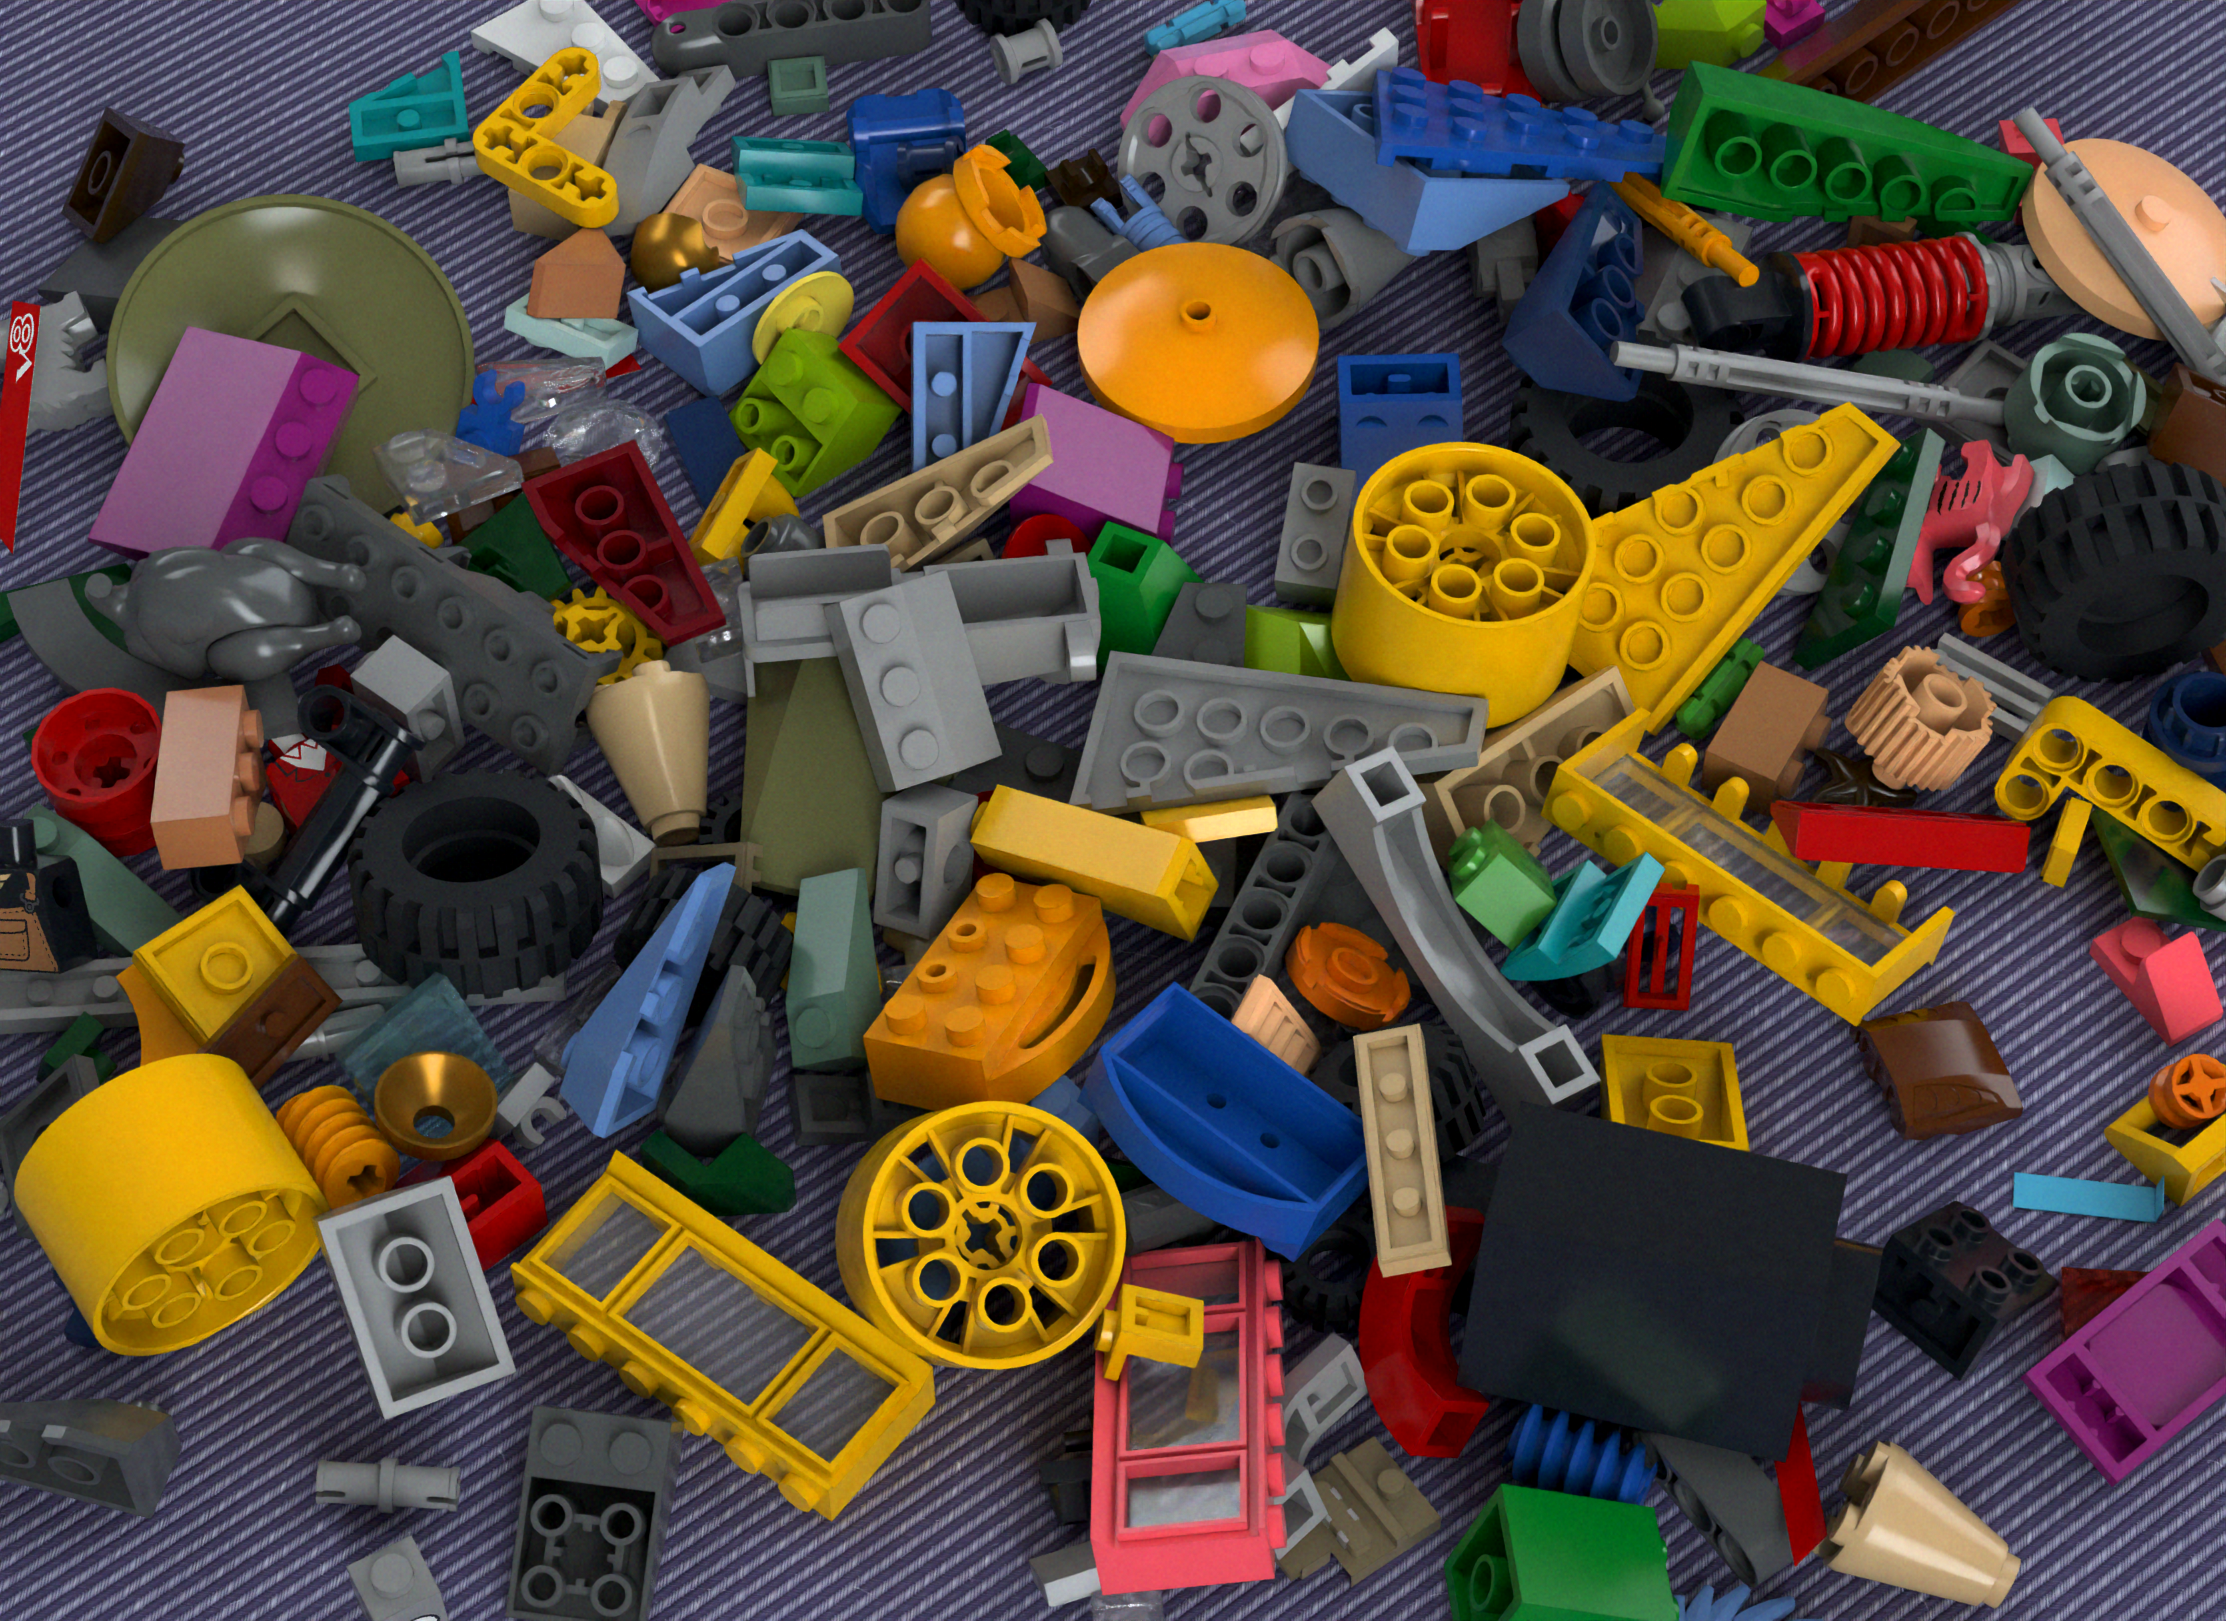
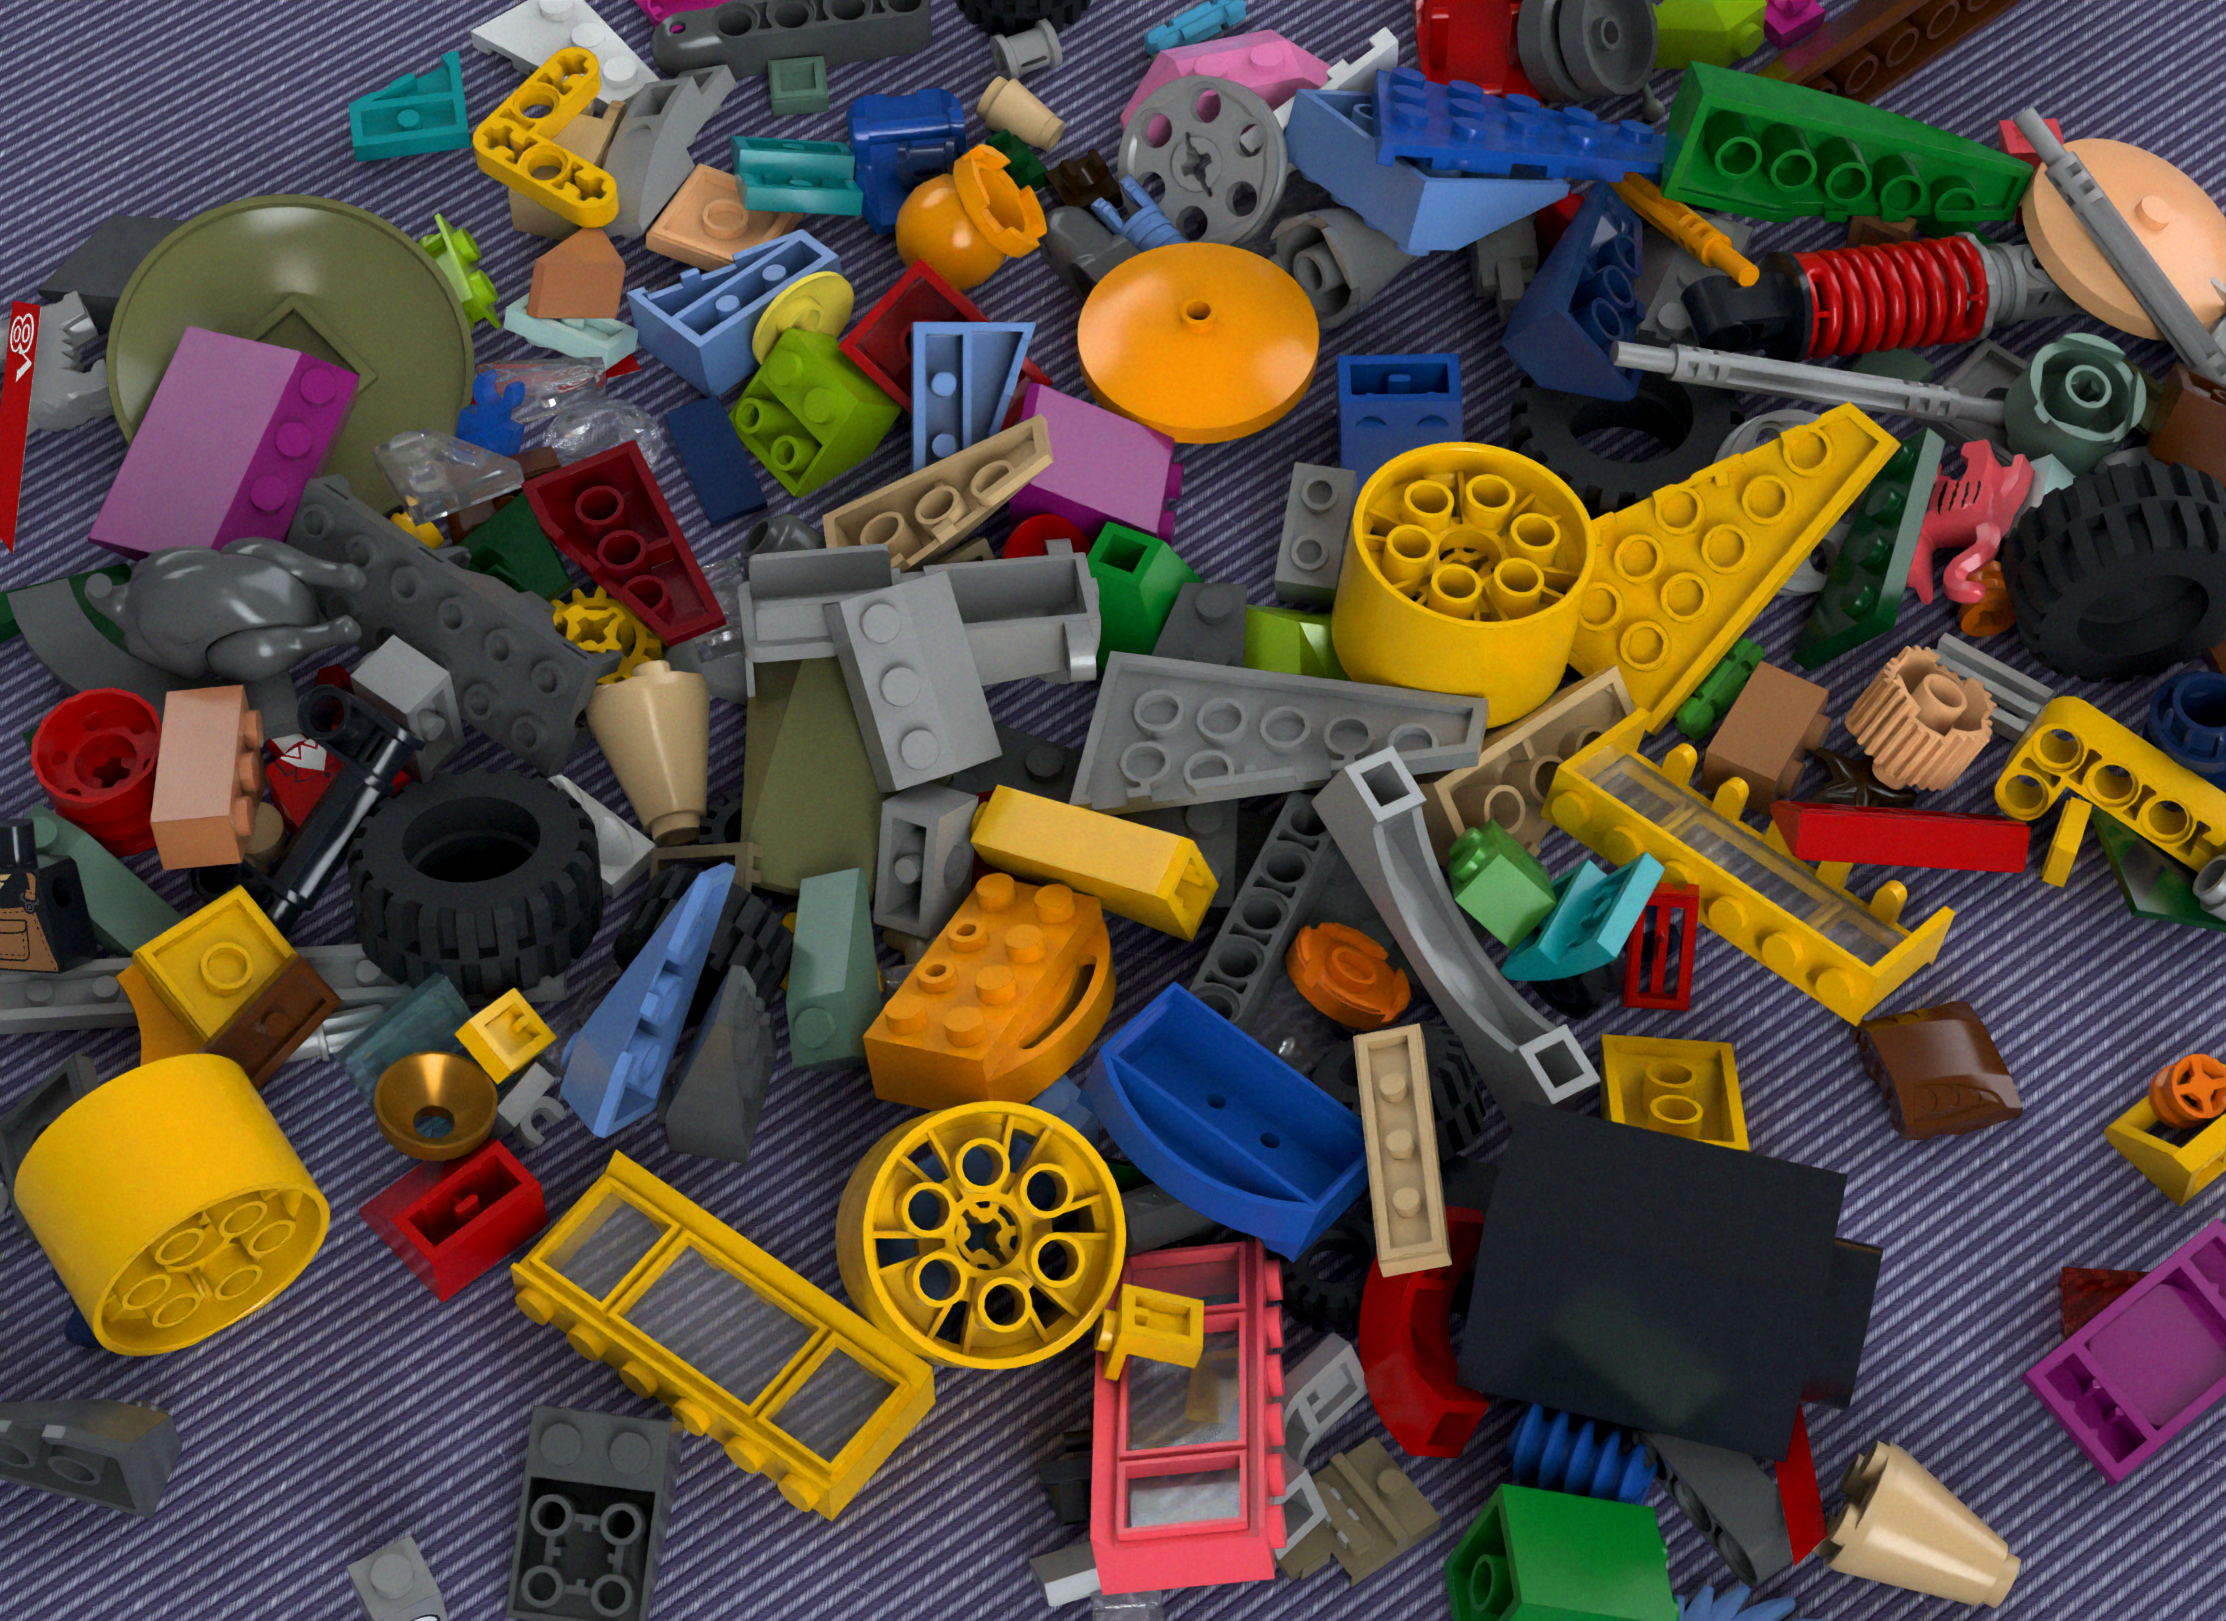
(80, 1039): dark green tile -> none
(122, 174): dark brown slope -> none
(339, 1145): light orange piece -> none
(388, 1485): light grey pin -> none
(413, 1295): light grey slope -> none
(437, 164): light grey pin -> none
(457, 257): none -> lime hinge
(505, 1036): none -> yellow bracket
(668, 246): pearl gold hair -> none
(738, 1182): dark green slope -> none
(744, 493): yellow tile -> none
(843, 1110): dark grey slope -> none
(1016, 109): none -> tan cone
(1032, 297): medium nougat slope -> none
(1215, 819): yellow tile -> none
(1277, 1025): light nougat slope -> none
(1956, 1284): black bracket -> none
(2088, 1197): medium azure piece -> none
(2160, 977): coral slope -> none

